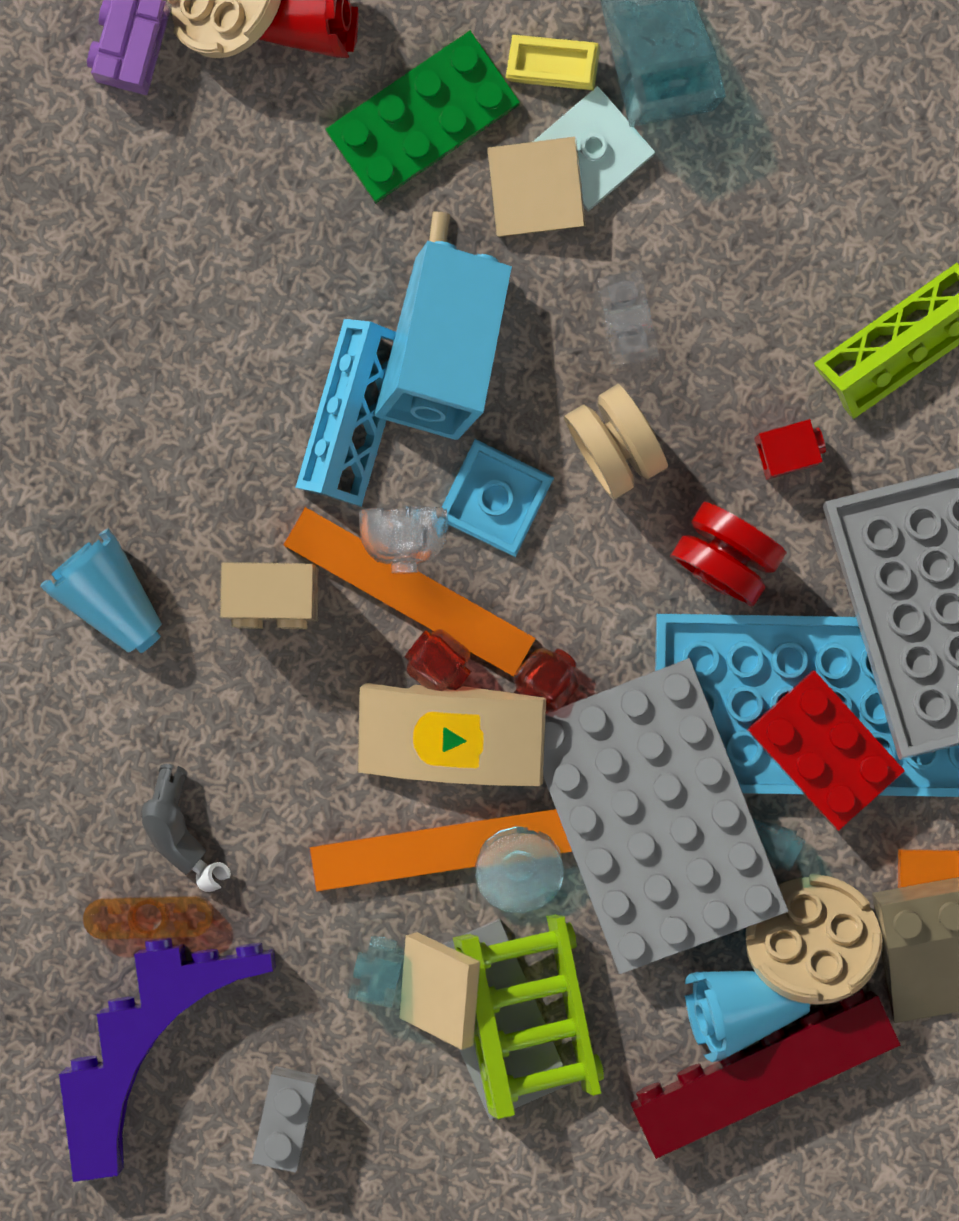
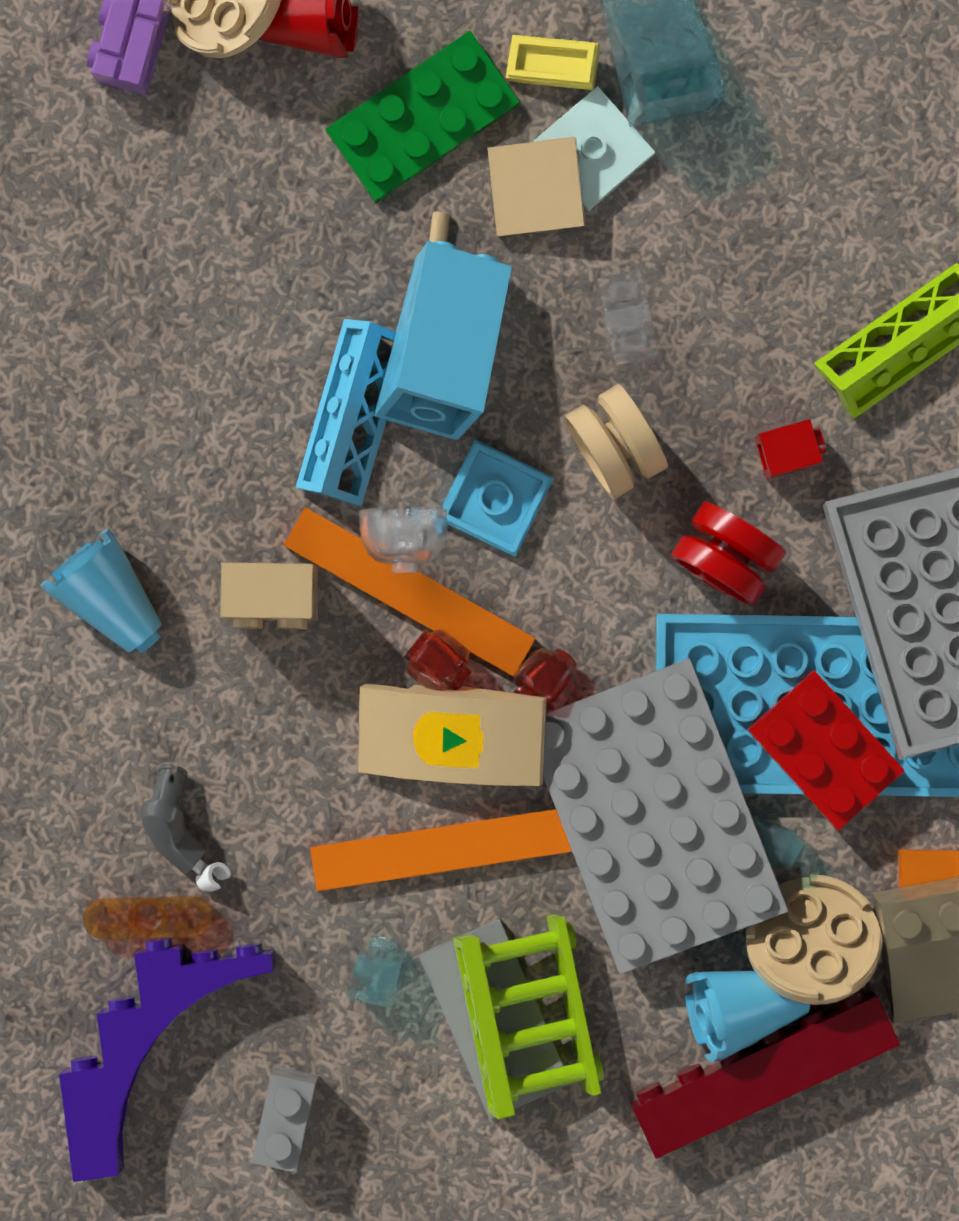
(439, 990): tan tile -> none
(519, 870): clear light blue tile -> none

